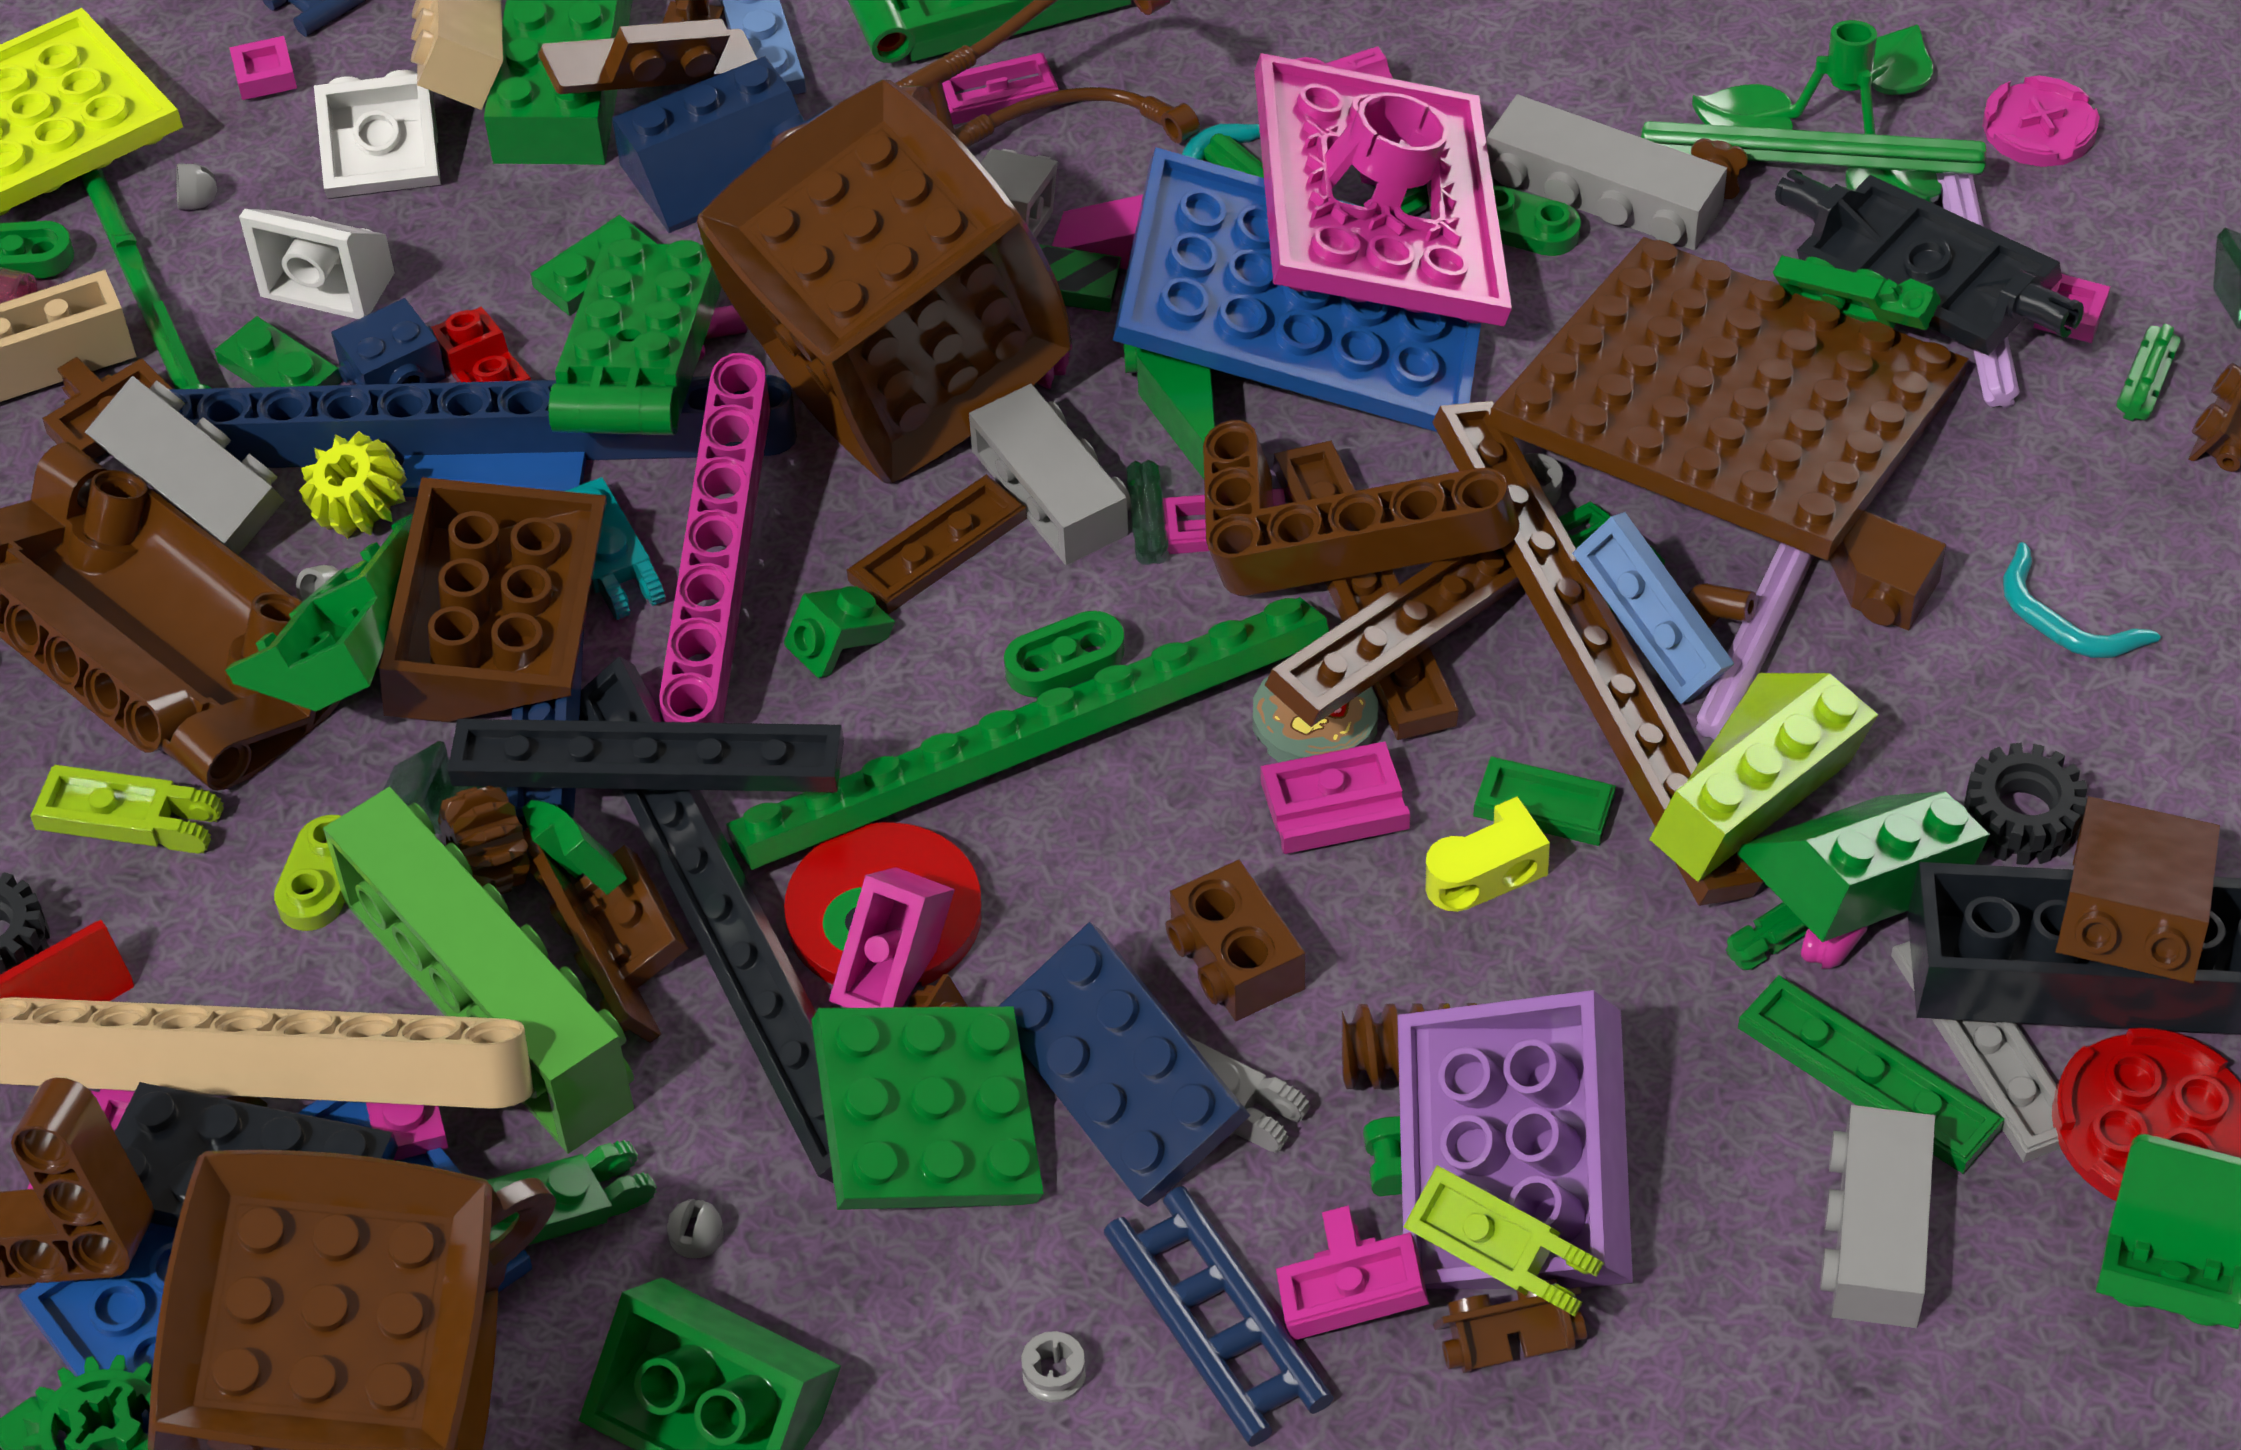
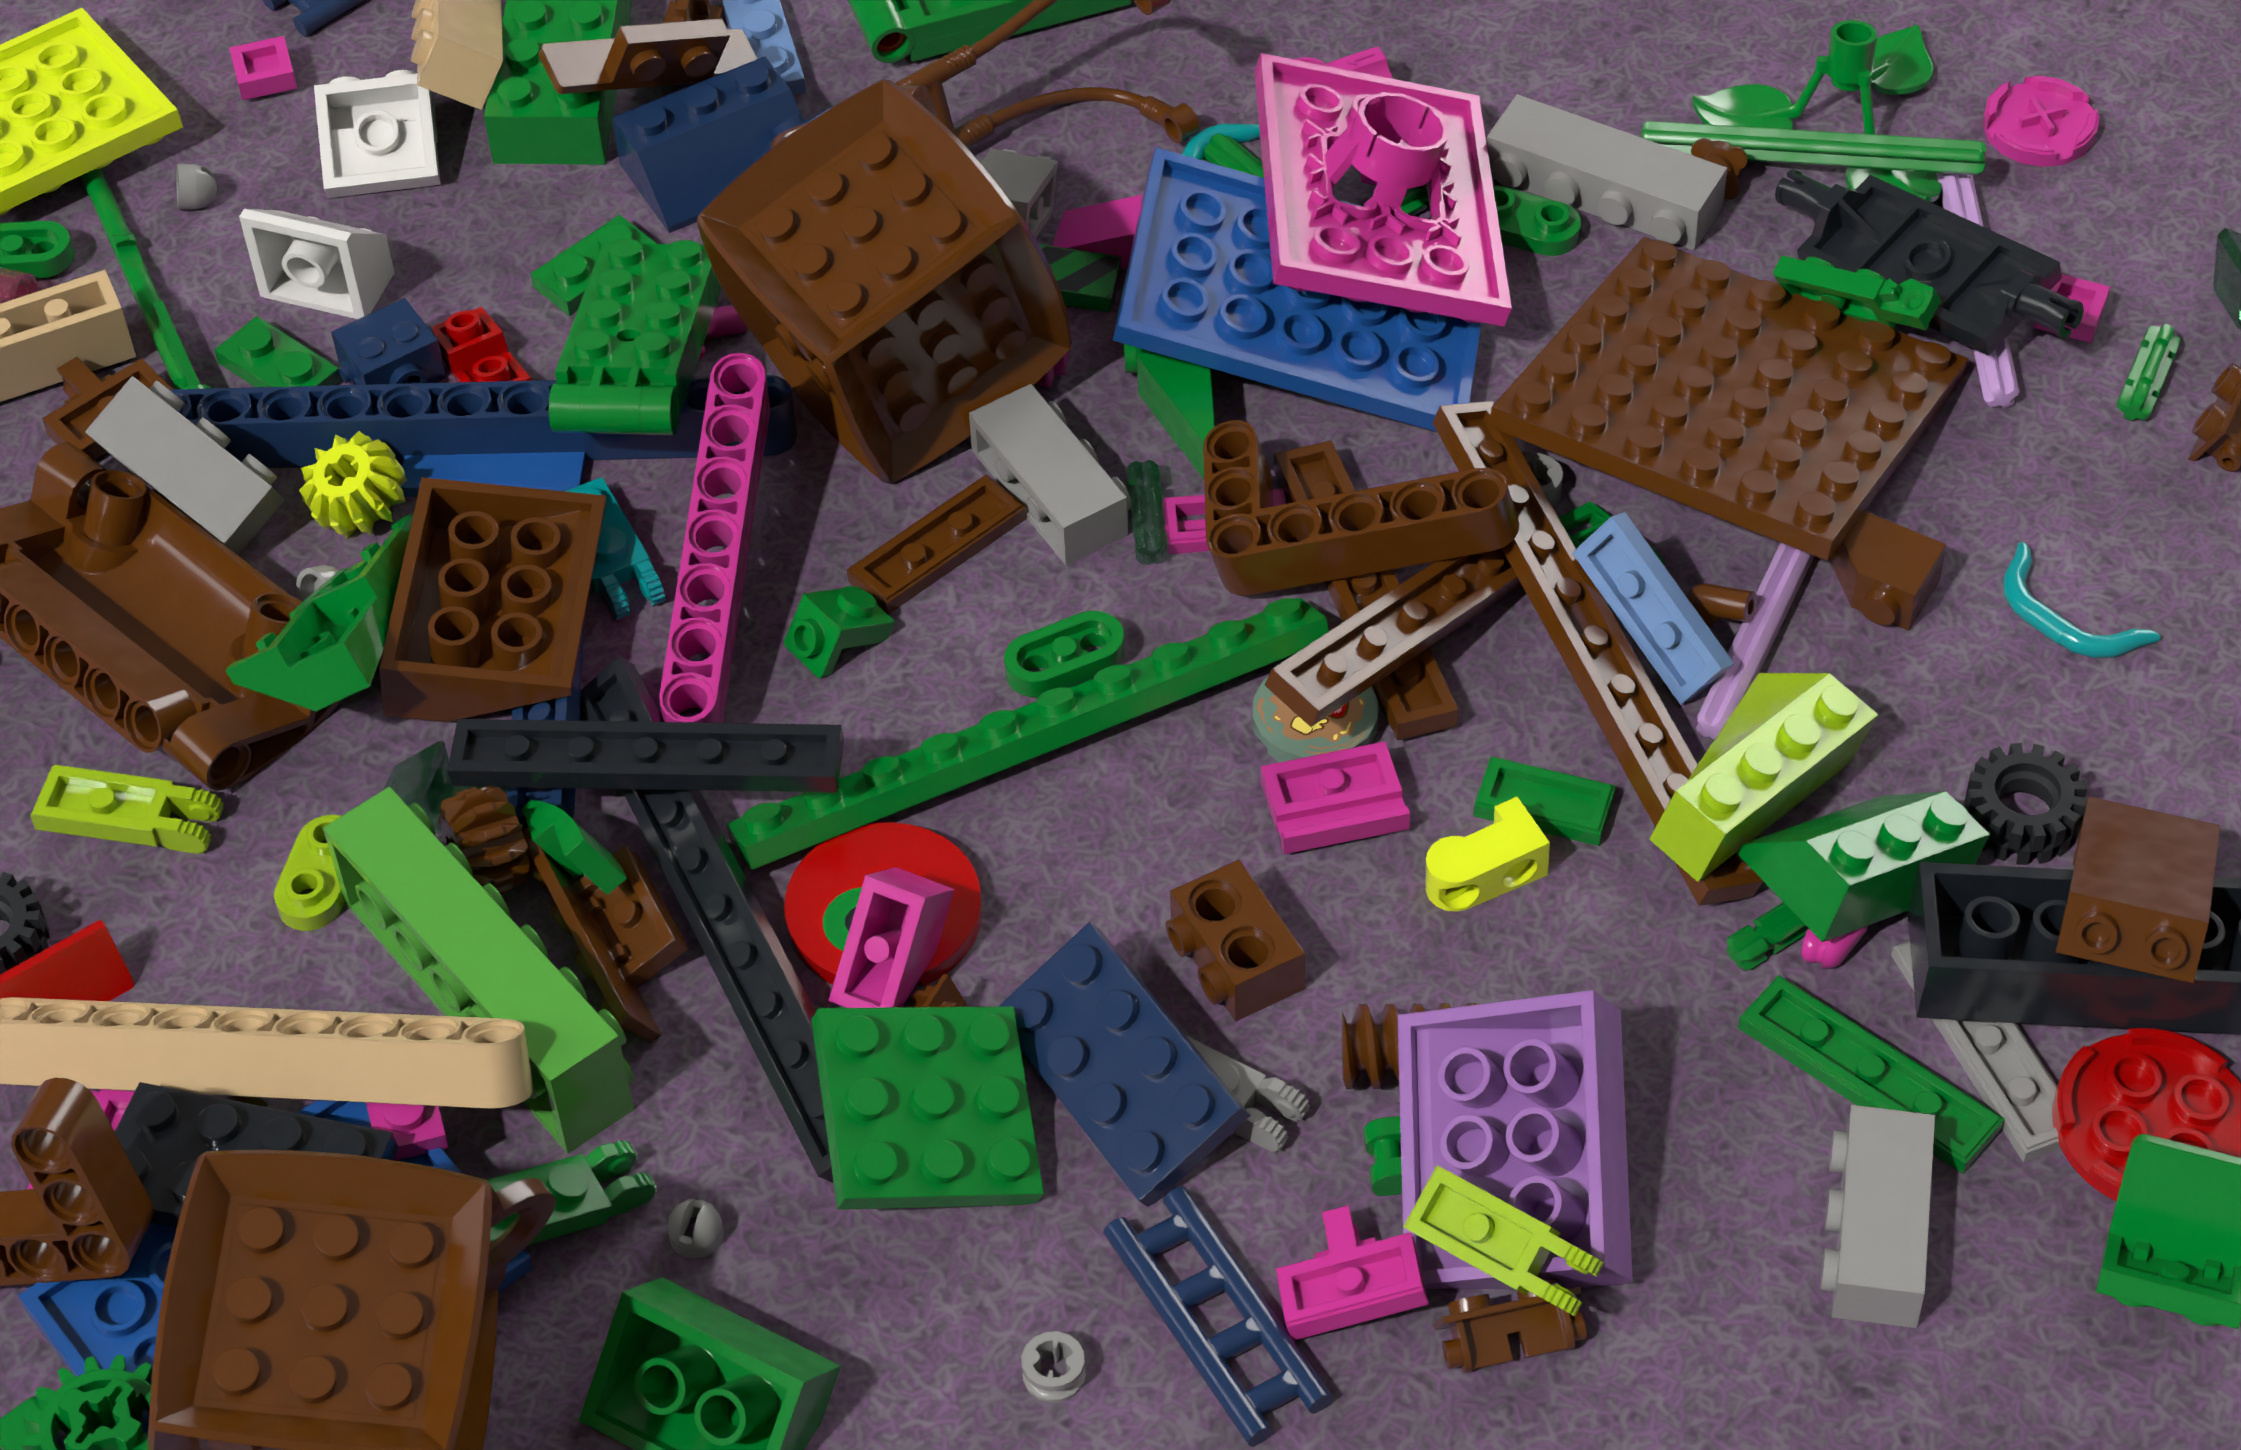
(998, 91): dark pink tile -> none

